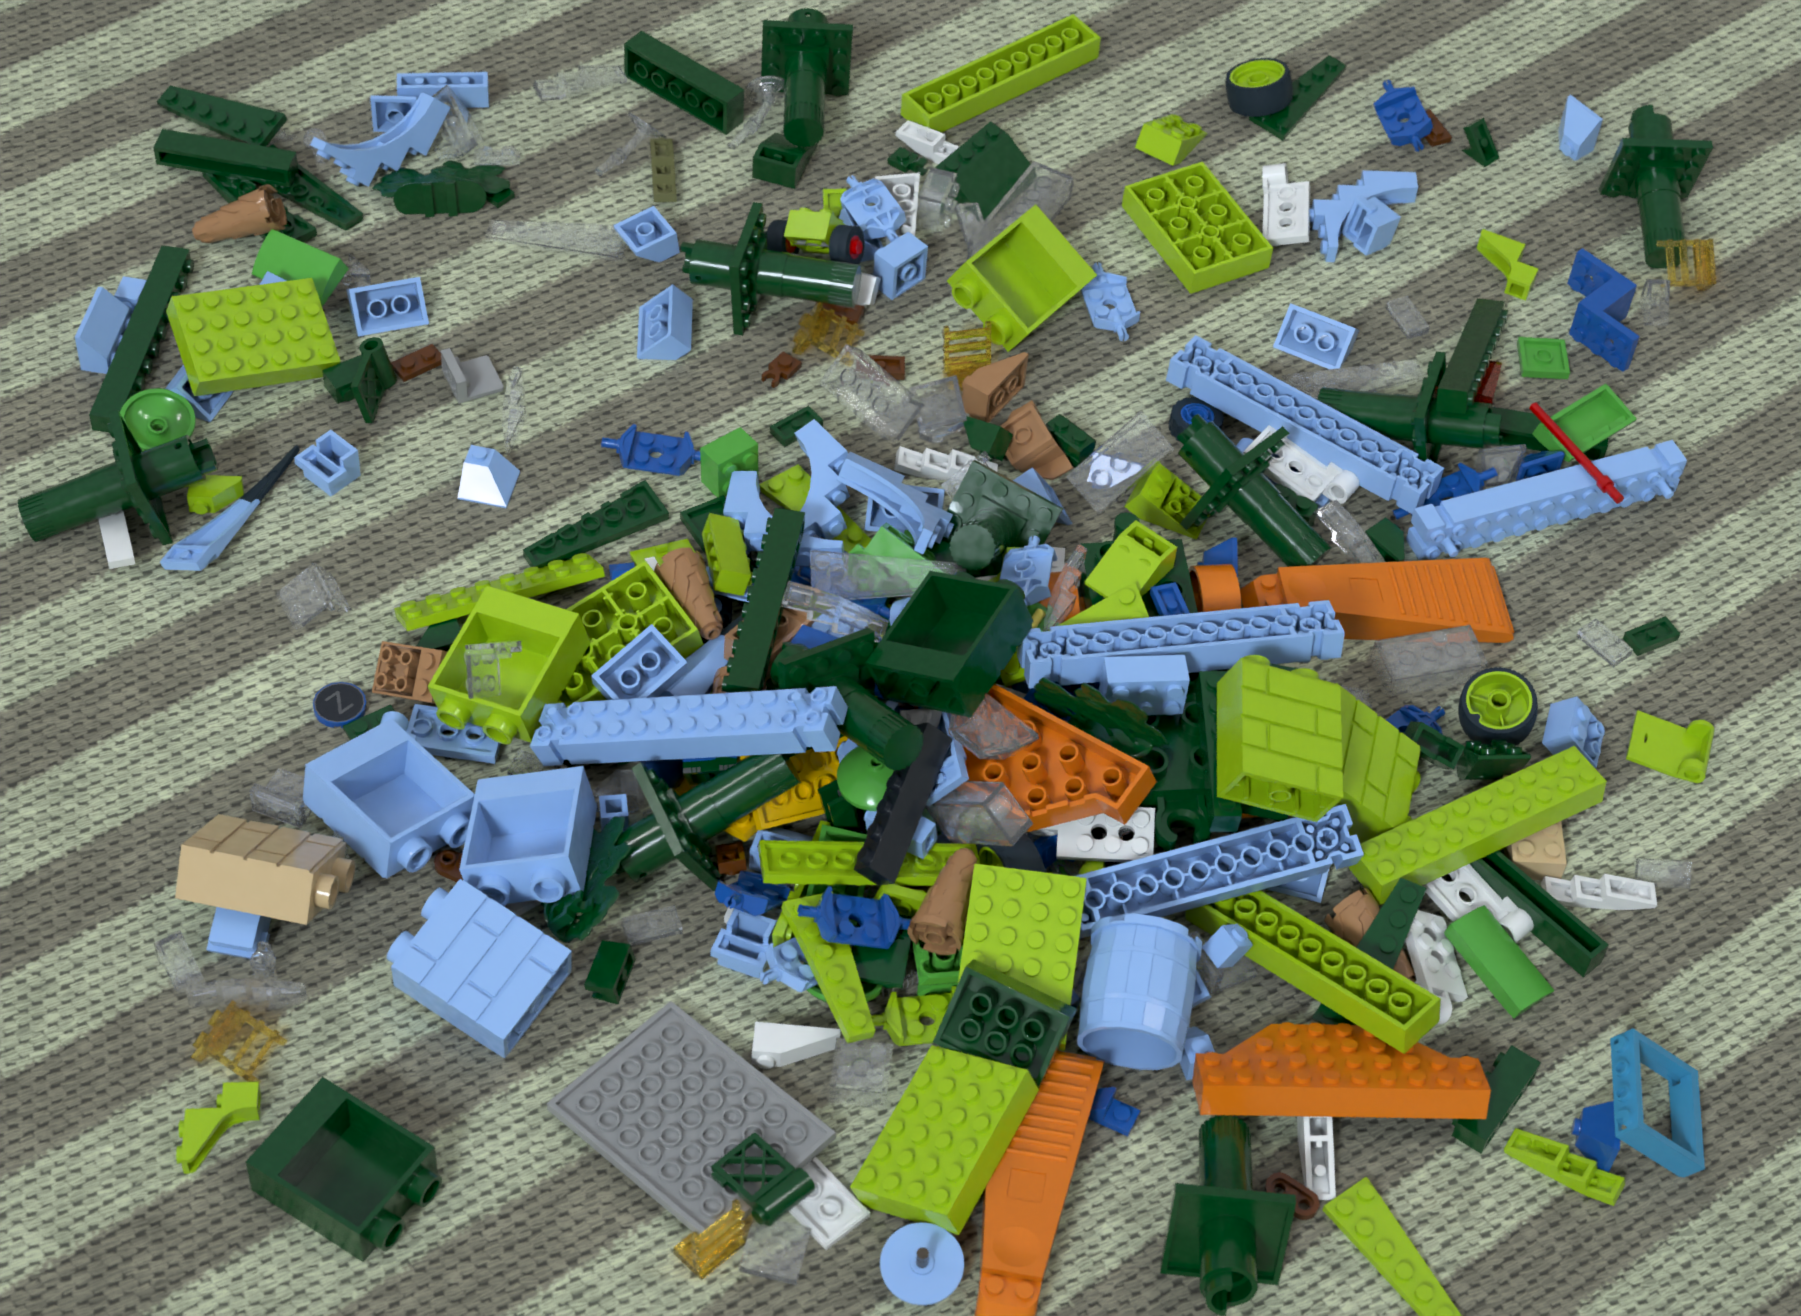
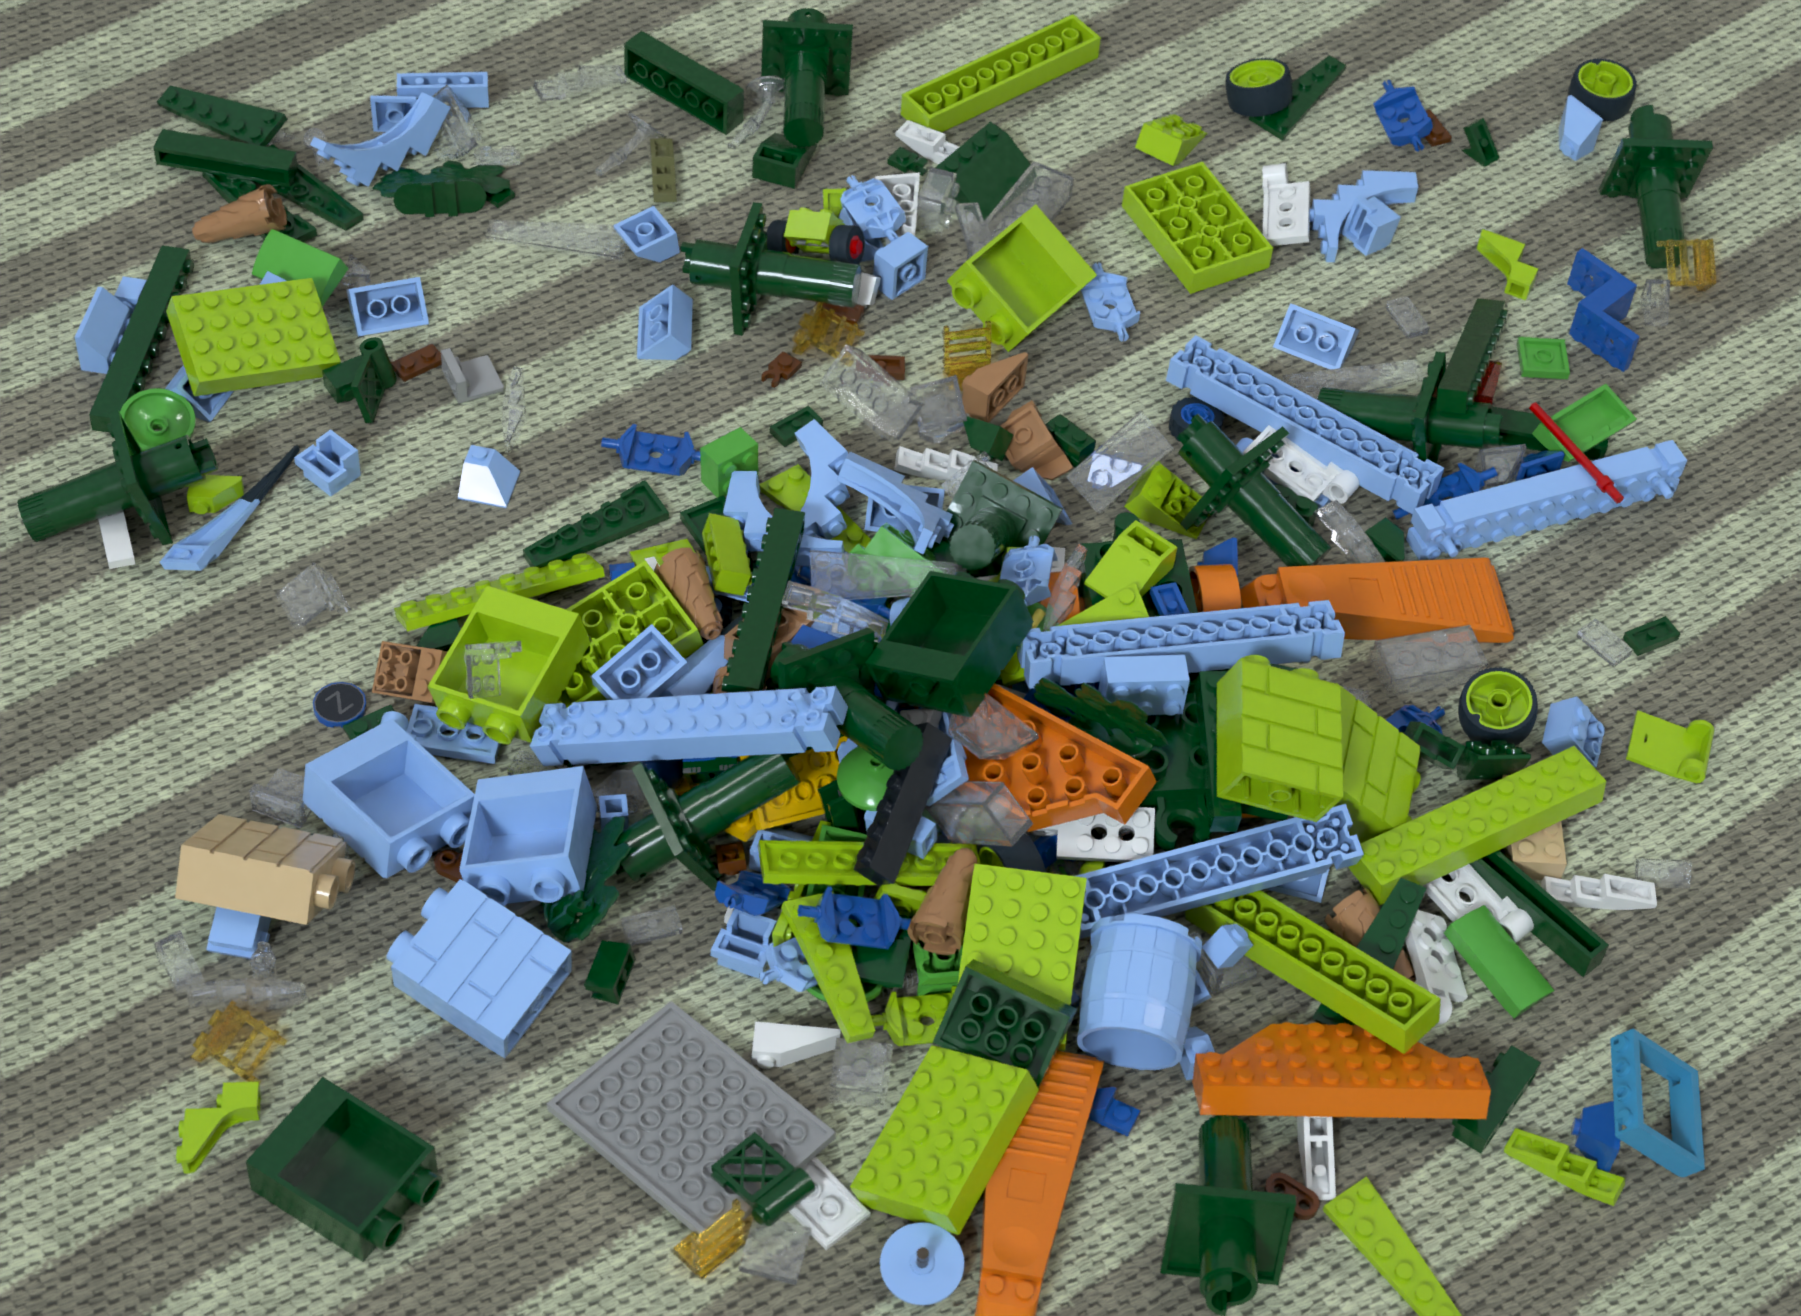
(1604, 88): none -> wheel

